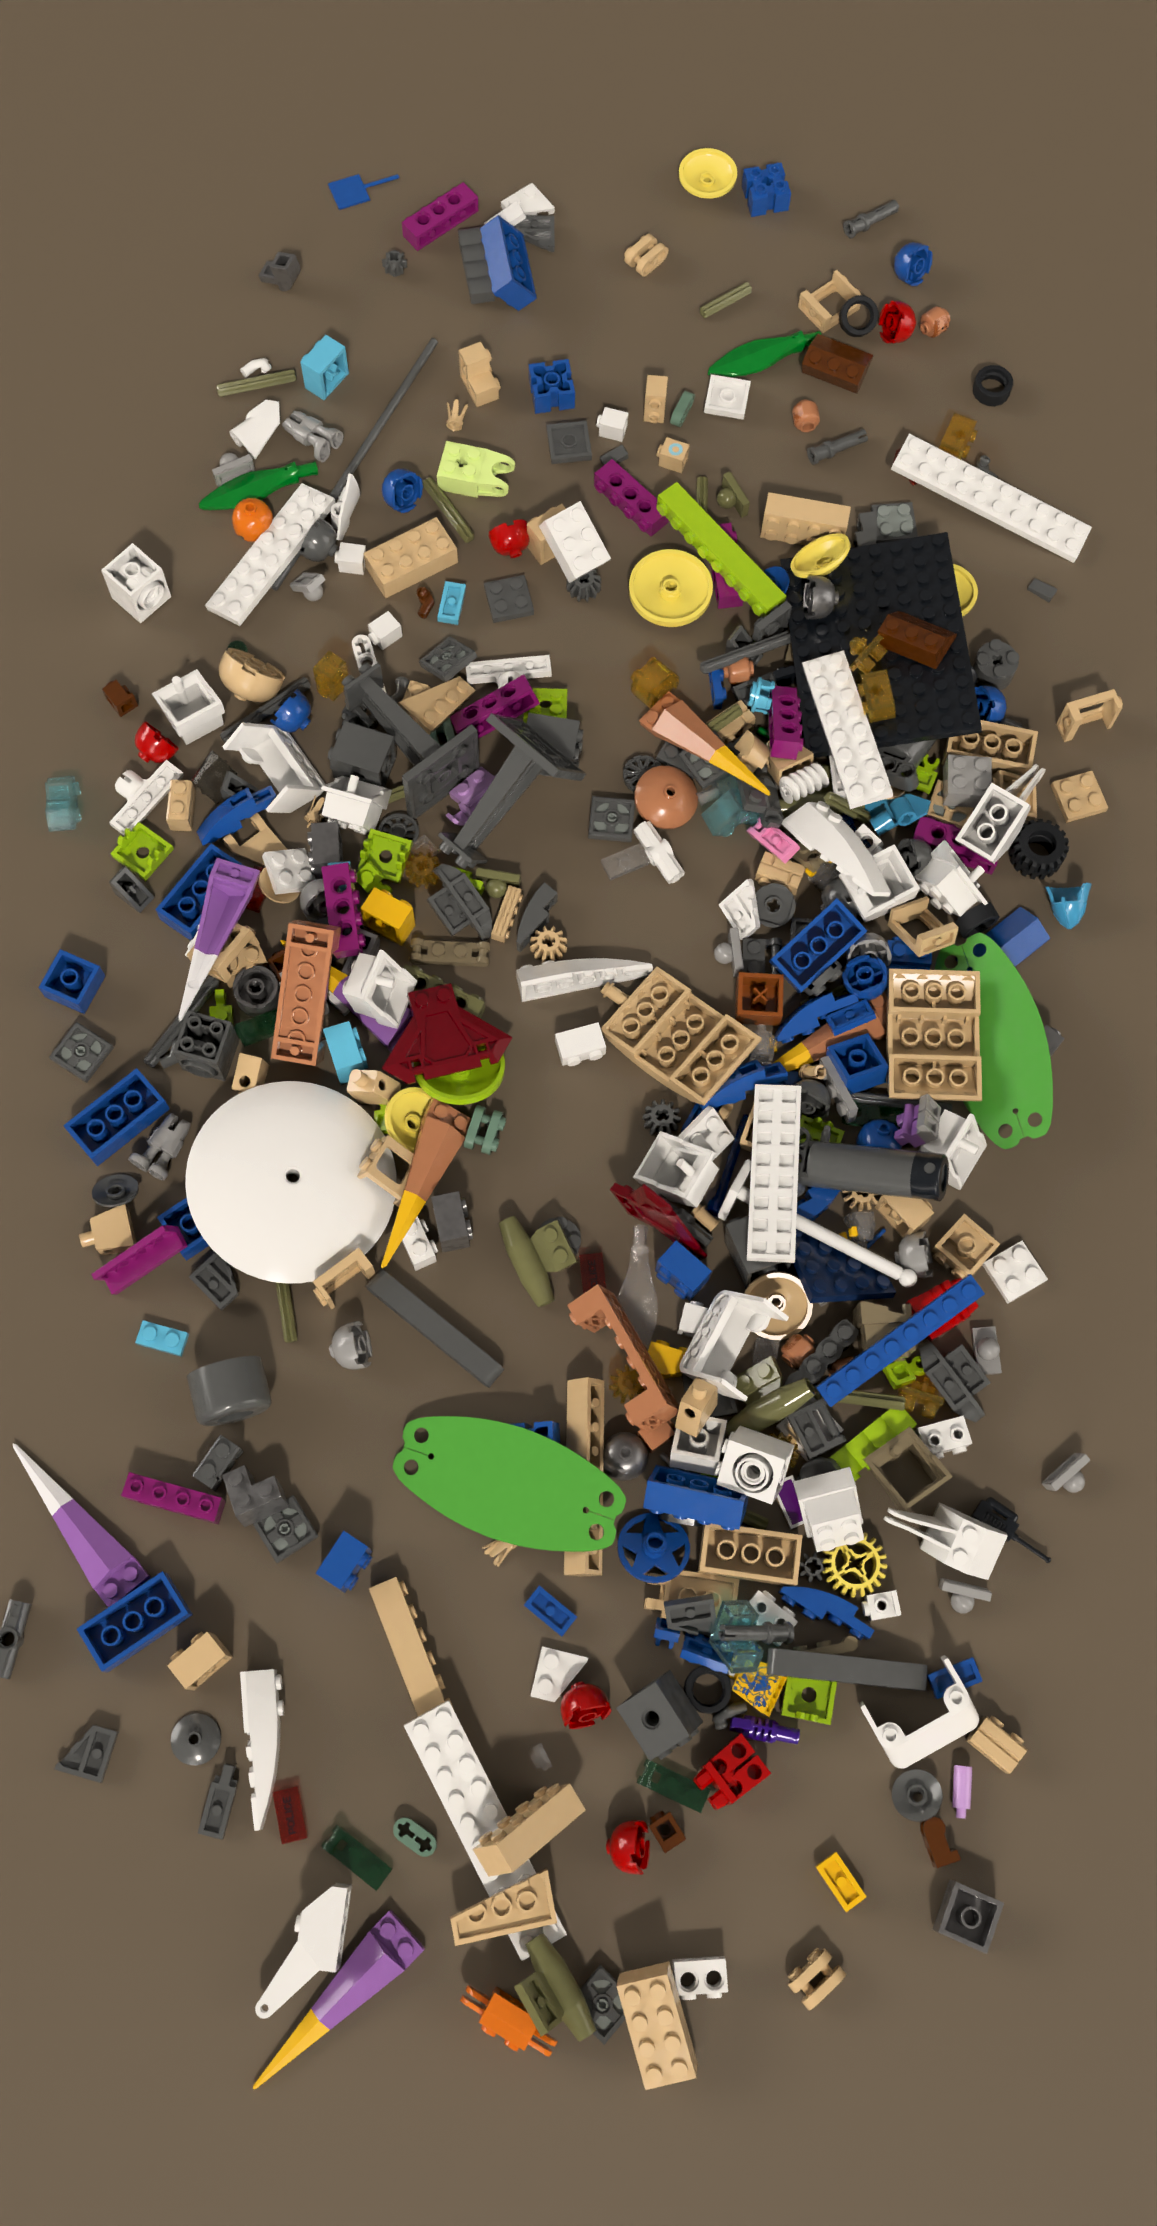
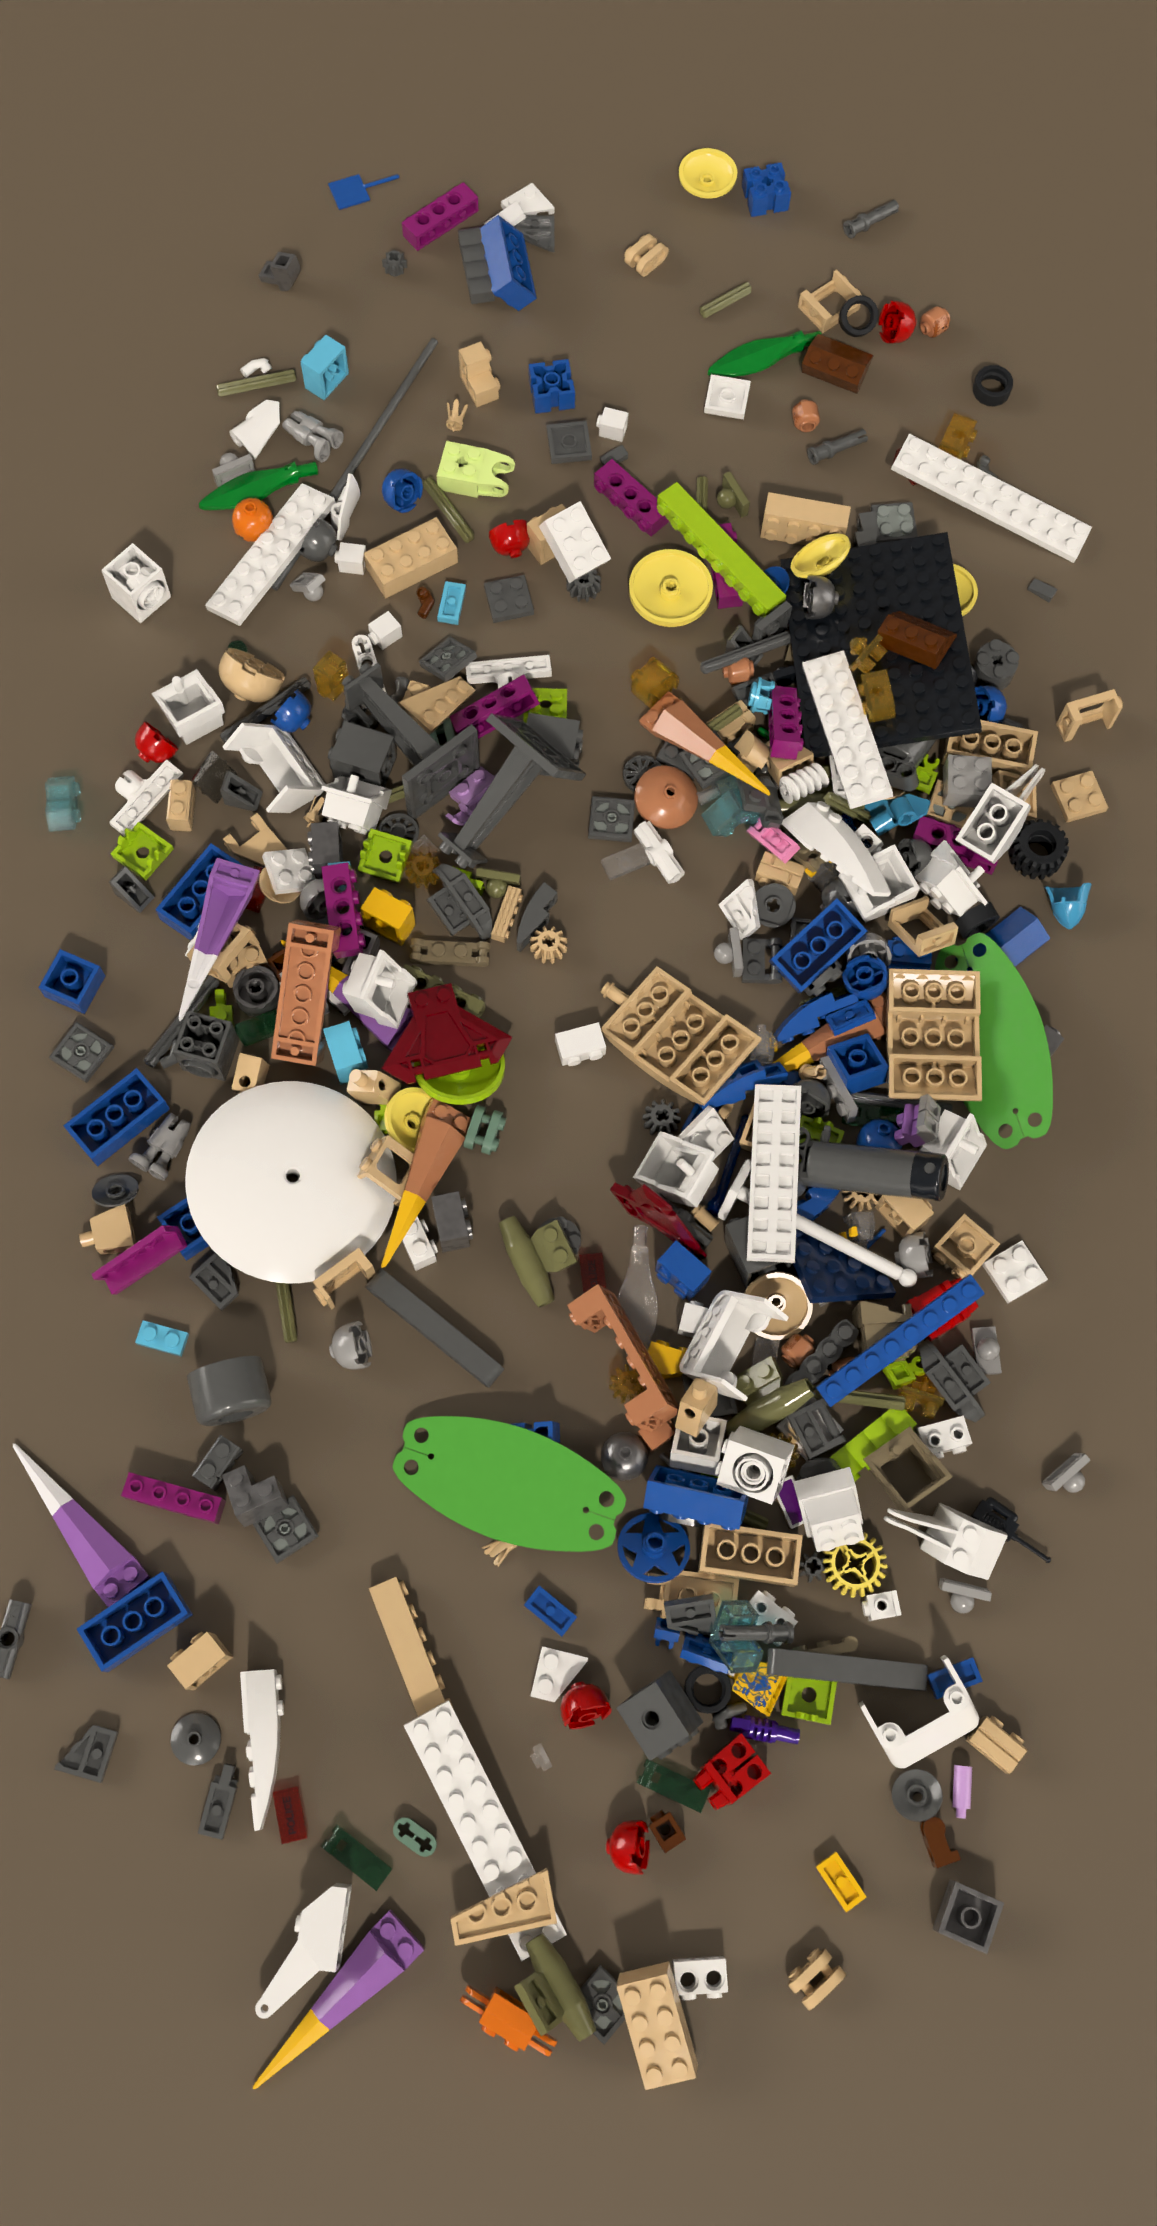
(119, 697): reddish brown brick -> none
(227, 816): blue slope -> none
(345, 1562): blue brick -> none
(371, 877): lime plate -> none
(528, 1829): tan brick -> none
(576, 975): white wedge -> none
(586, 1439): tan brick -> none
(655, 398): tan brick -> none
(673, 454): tan brick -> none
(682, 409): sand green beam -> none
(717, 691): blue plate -> none
(759, 998): dark orange brick -> none
(818, 1603): blue slope -> none
(912, 263): blue cylinder -> none

